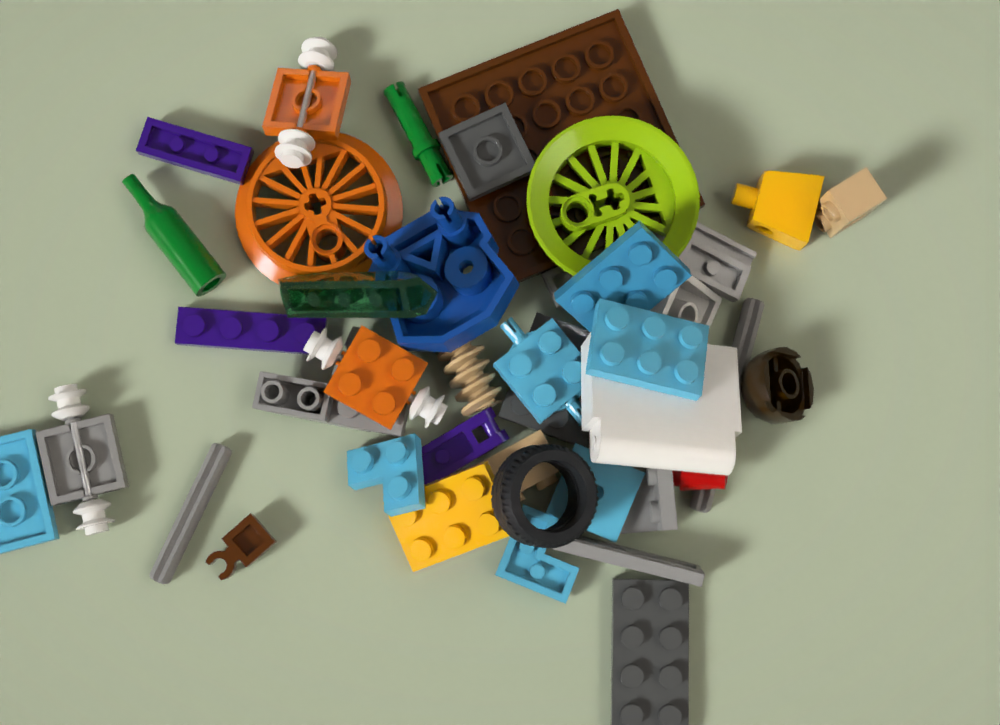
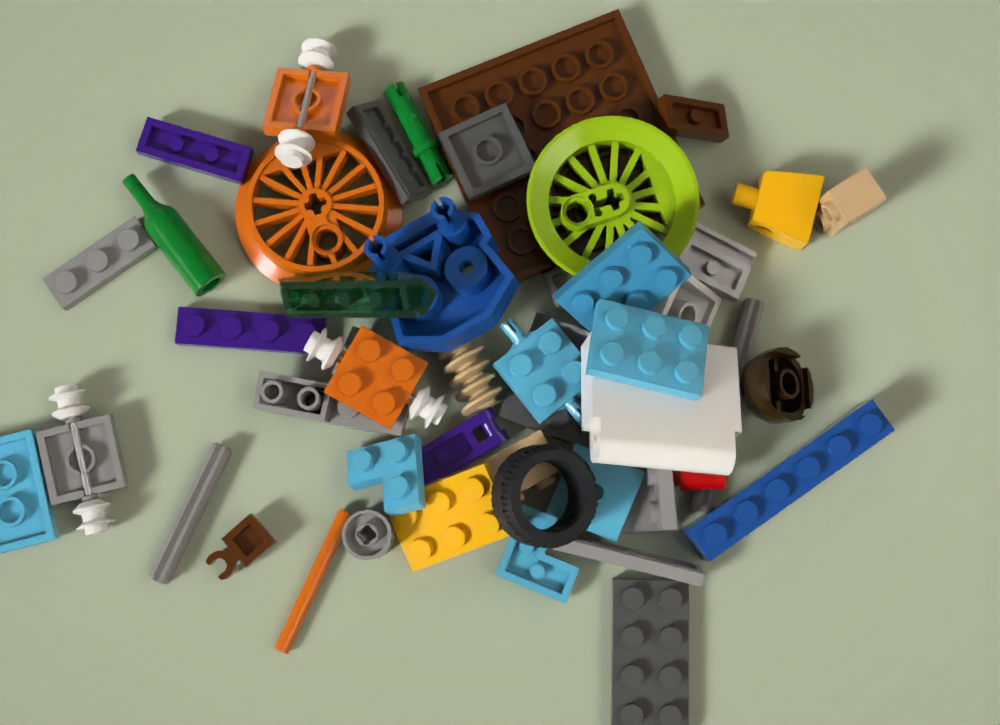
(100, 263): none -> light grey plate
(312, 583): none -> orange bar
(368, 534): none -> light grey wheel
(389, 152): none -> dark grey plate
(692, 118): none -> reddish brown plate
(788, 480): none -> blue arch

